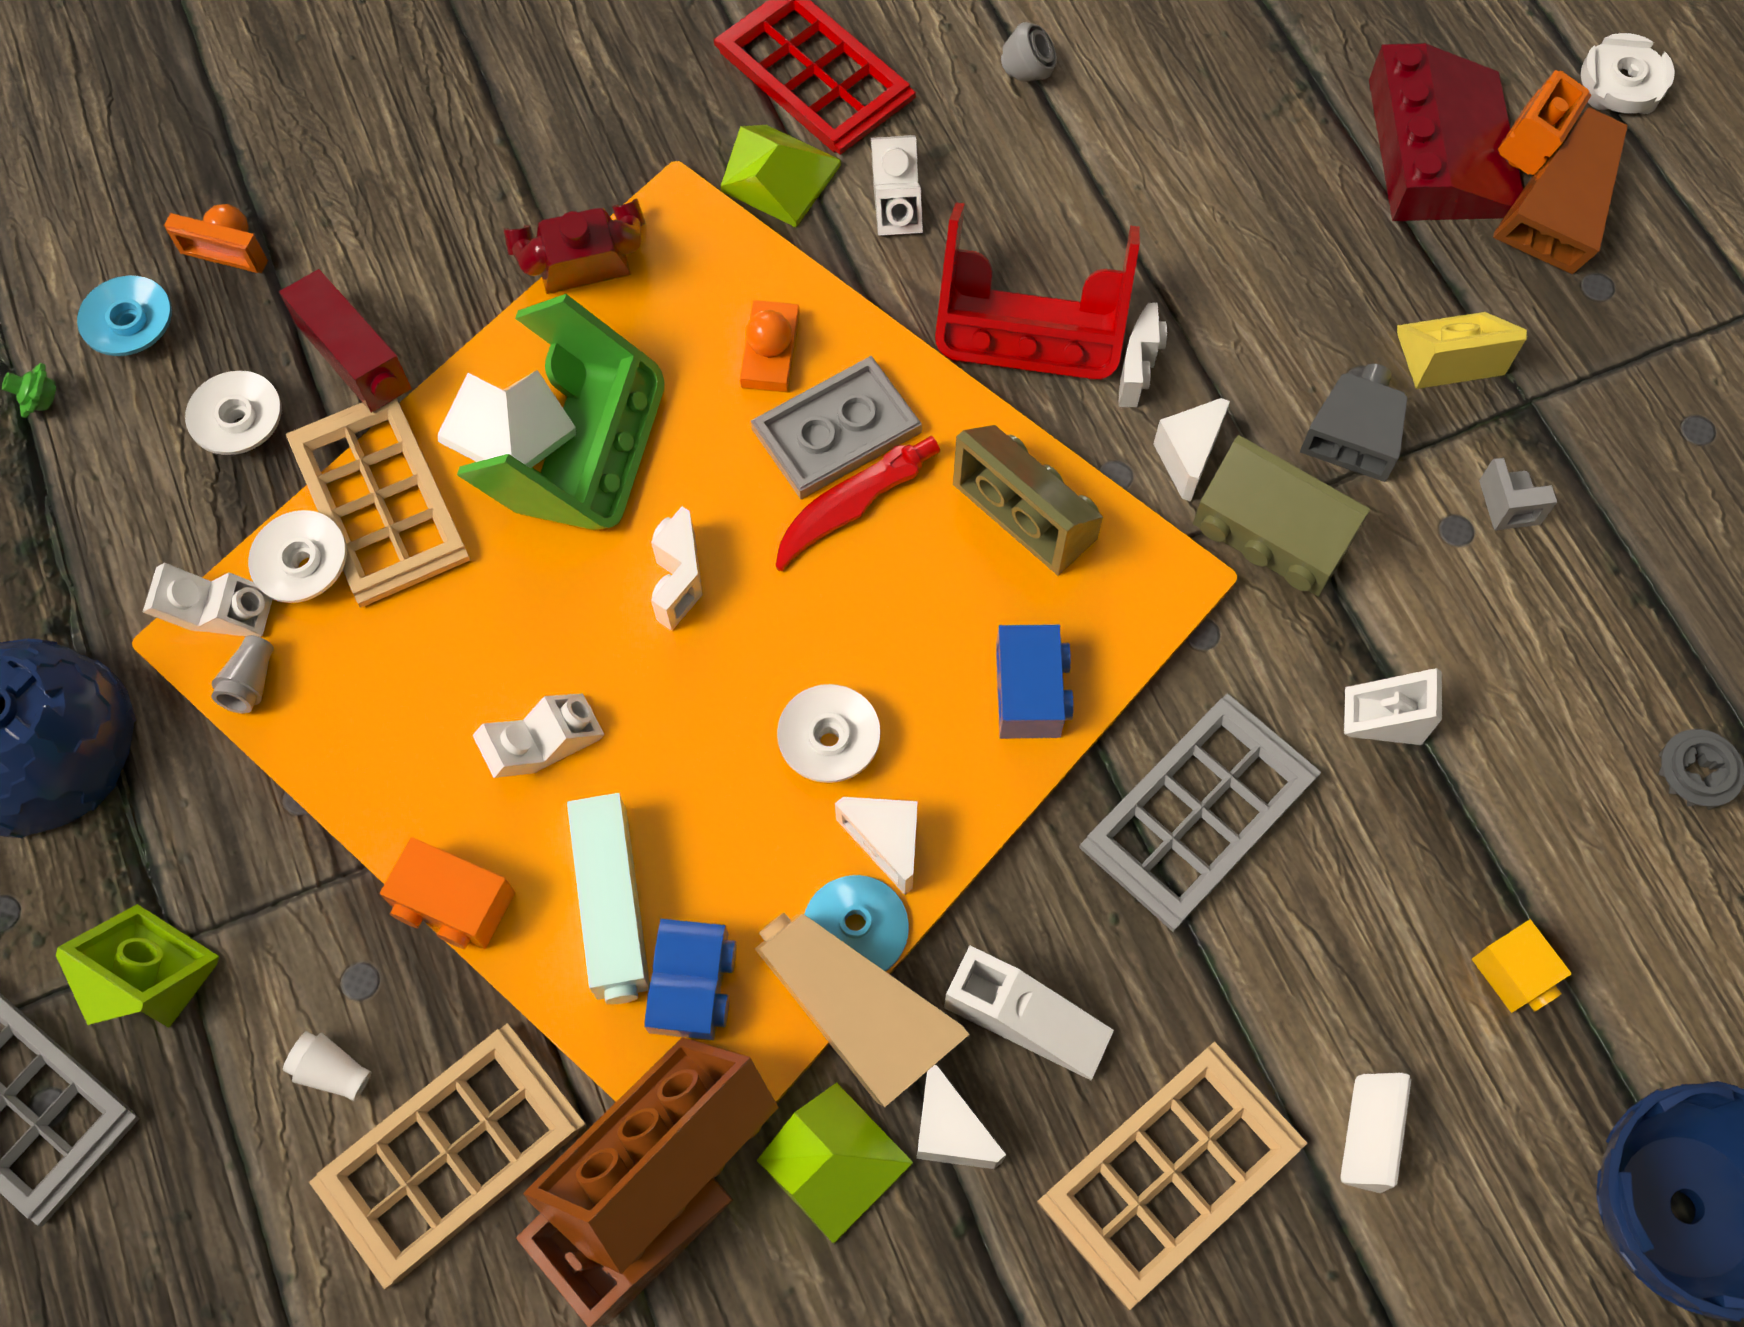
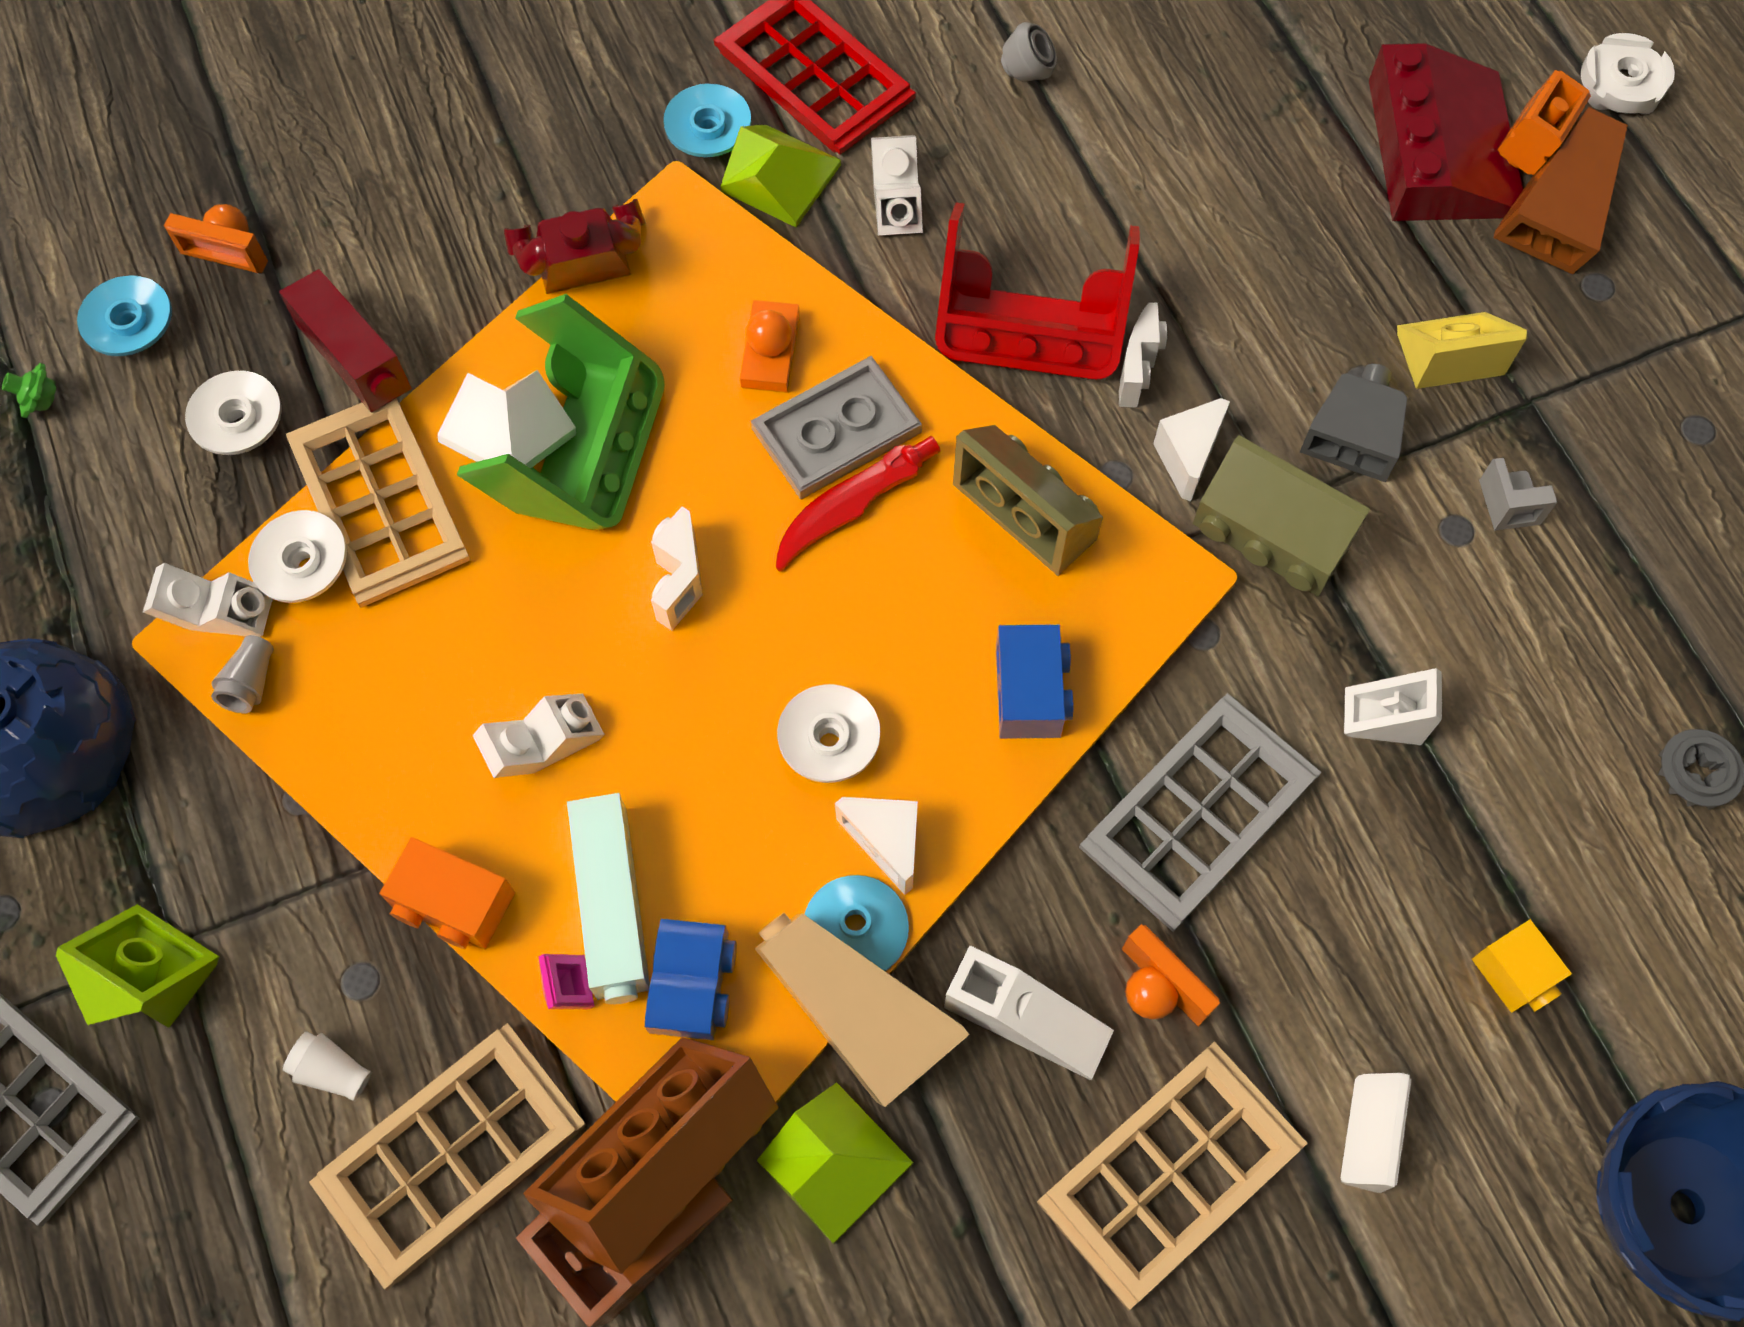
(565, 981): none -> dark pink slope
(706, 119): none -> medium azure dish
(951, 1129): white slope -> none
(1164, 981): none -> orange tile

